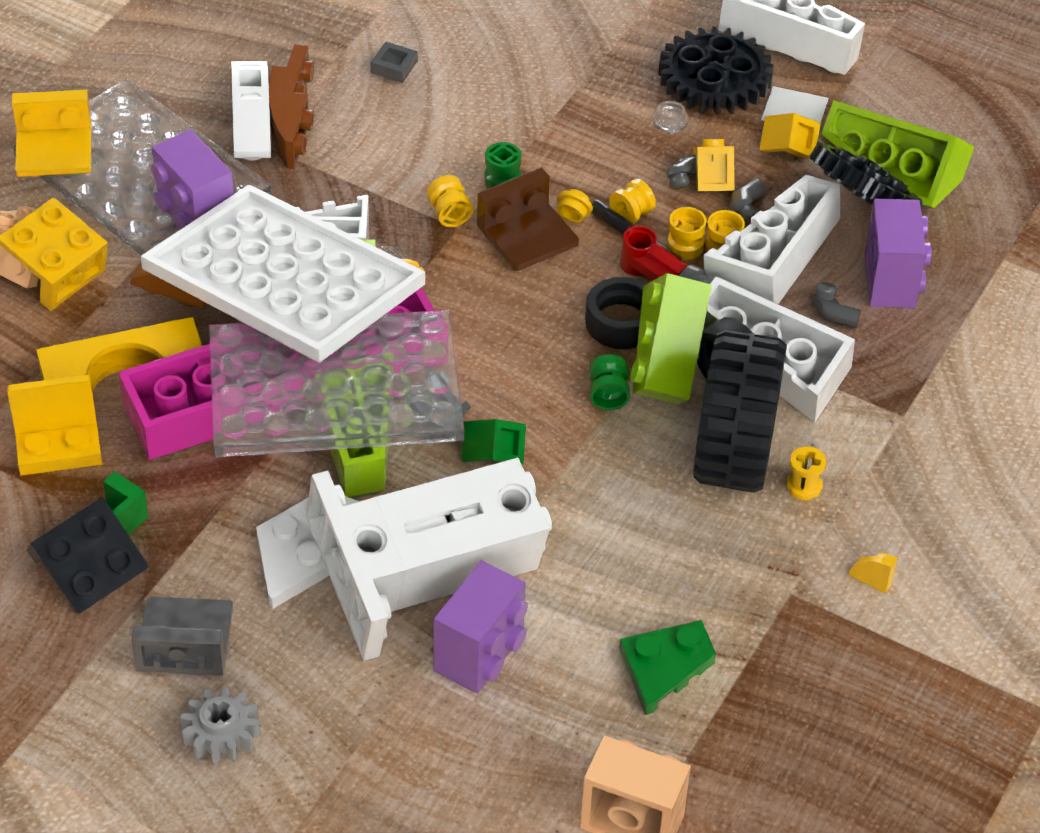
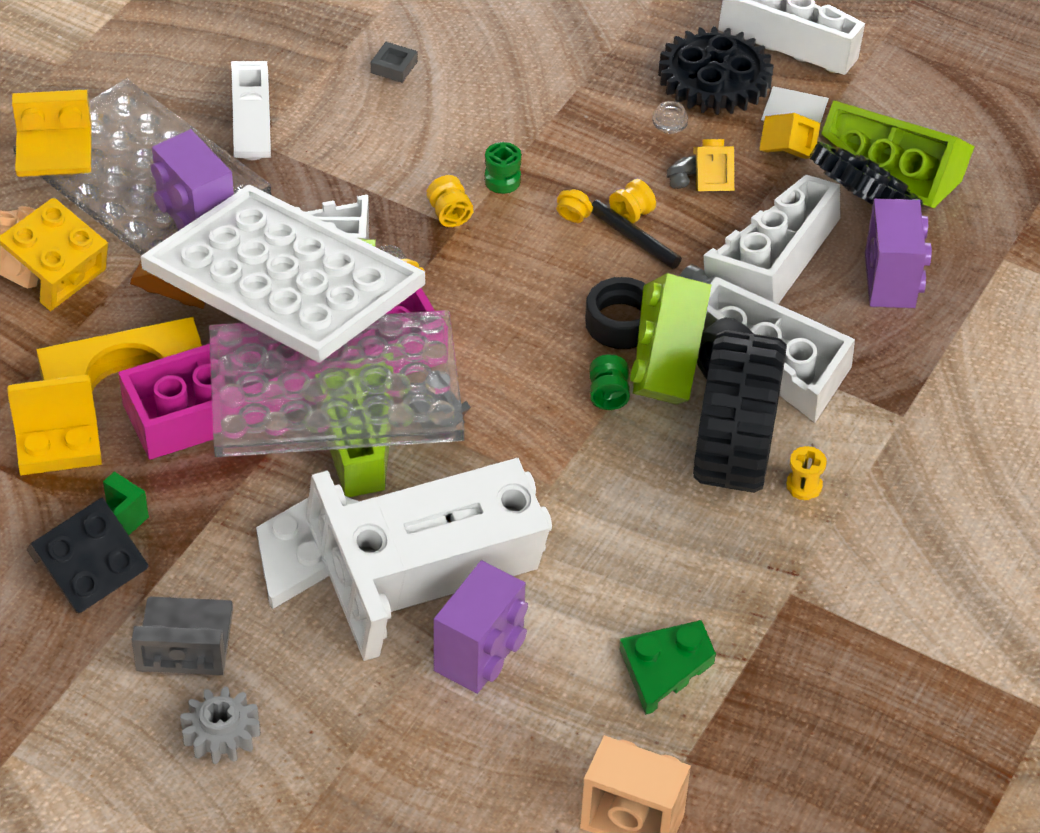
(289, 105): dark orange slope -> none
(493, 441): green panel -> none
(522, 222): reddish brown bracket -> none
(645, 257): red piece -> none
(687, 232): yellow wheel -> none
(720, 225): yellow wheel -> none
(741, 198): dark grey arm -> none
(831, 310): dark grey arm -> none
(875, 570): yellow tile -> none

